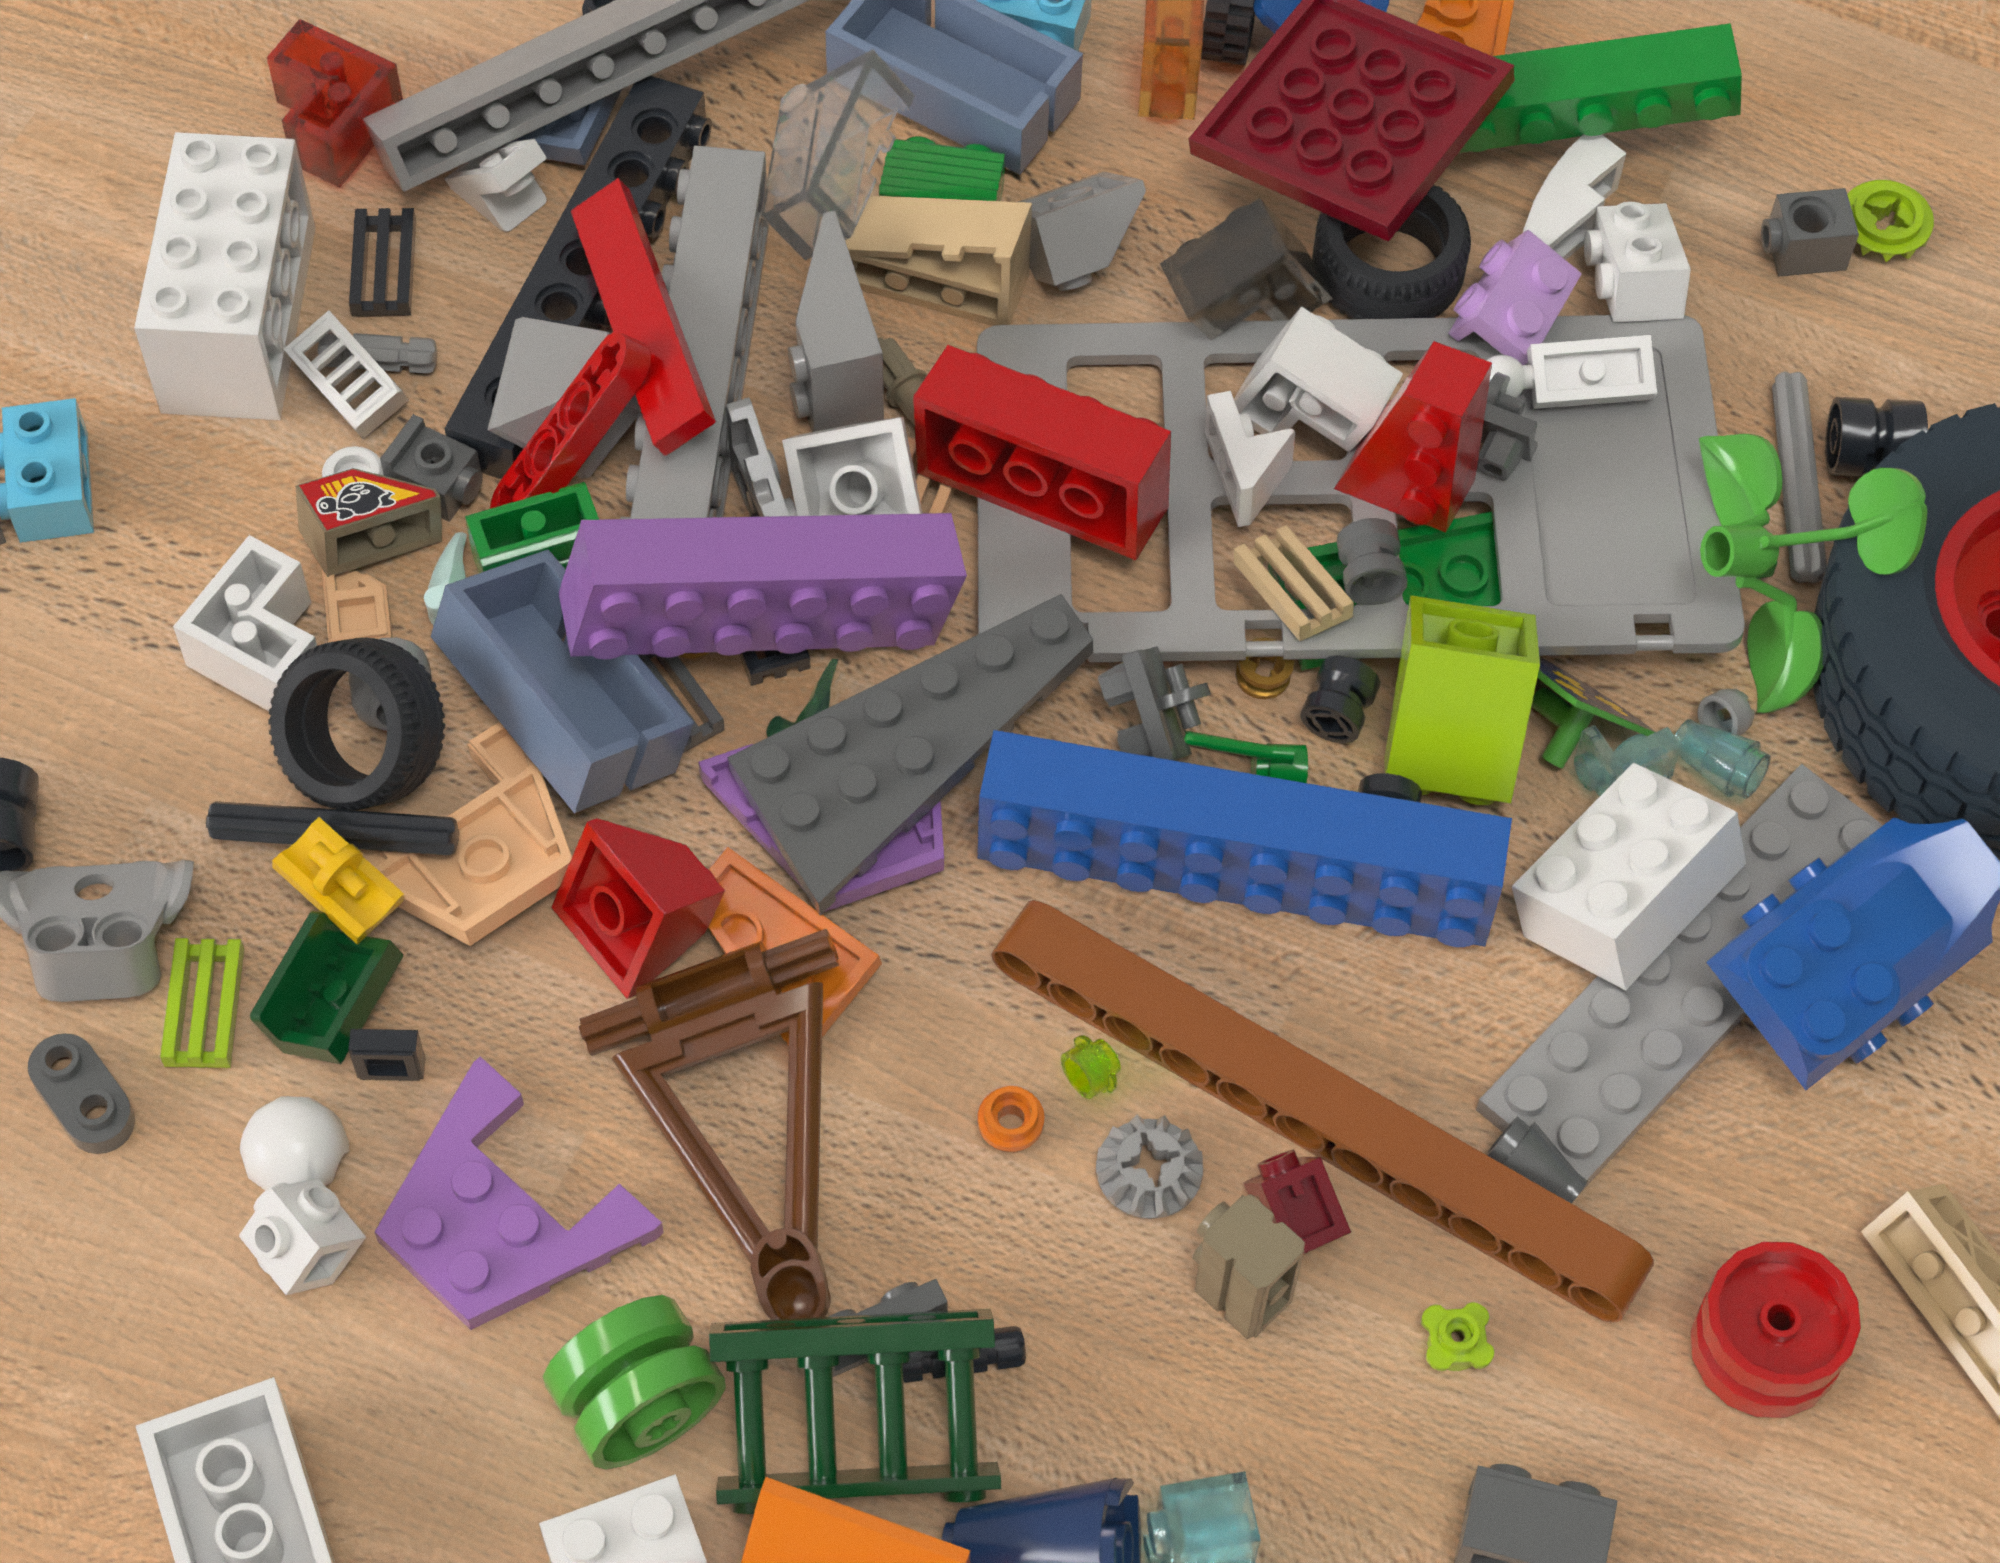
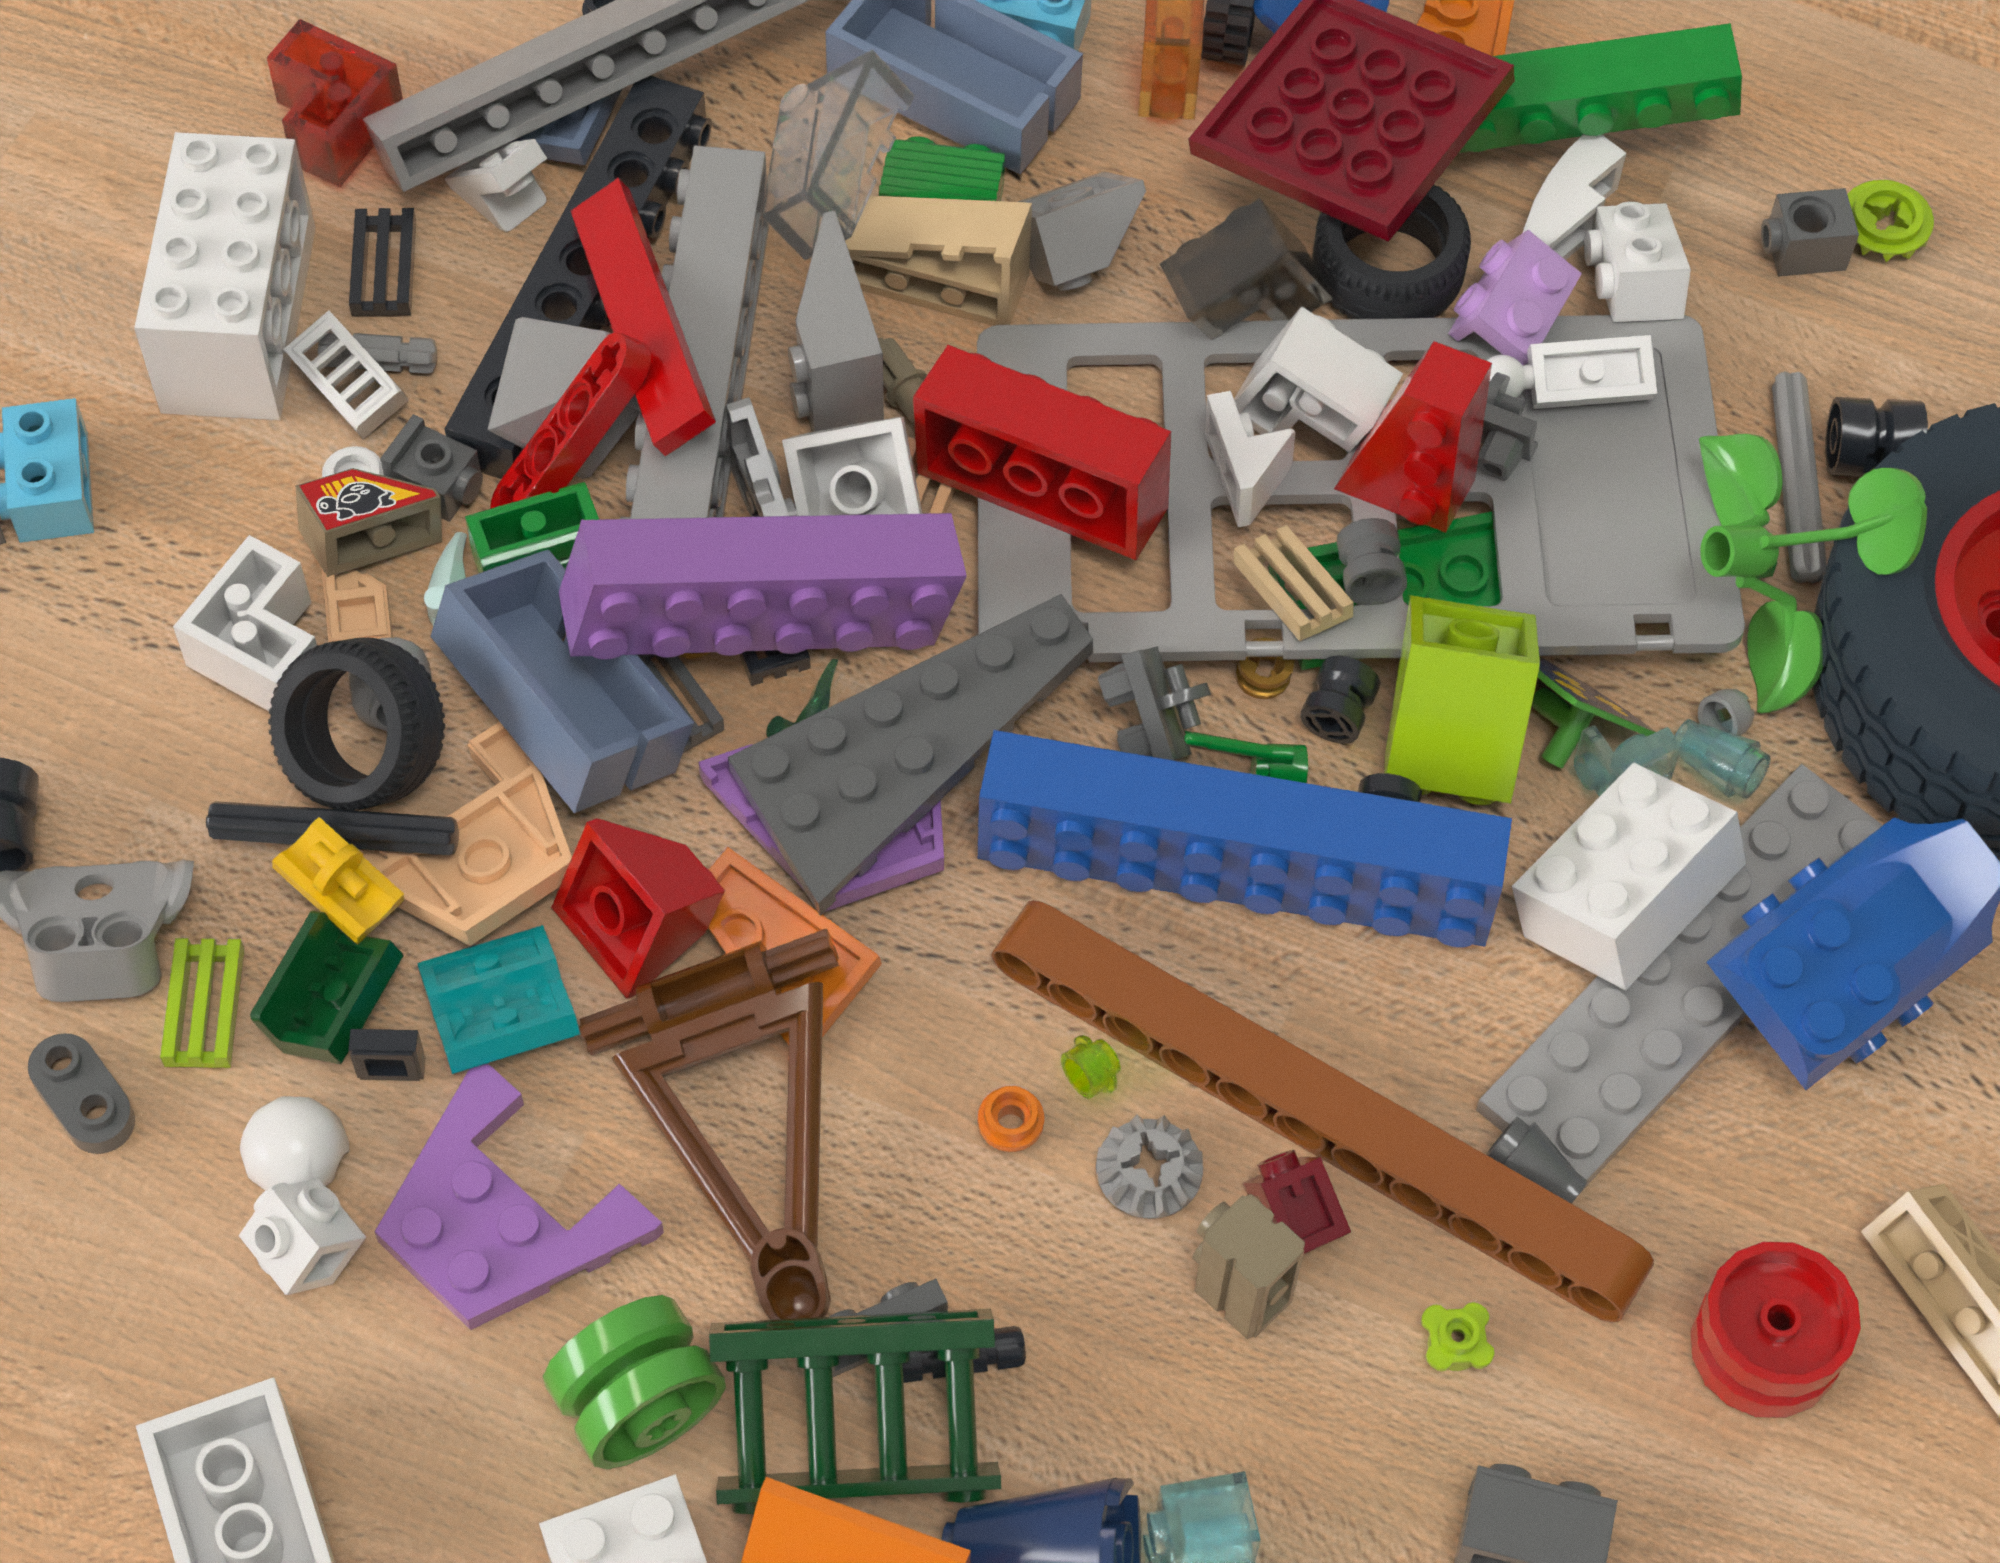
(498, 999): none -> teal slope

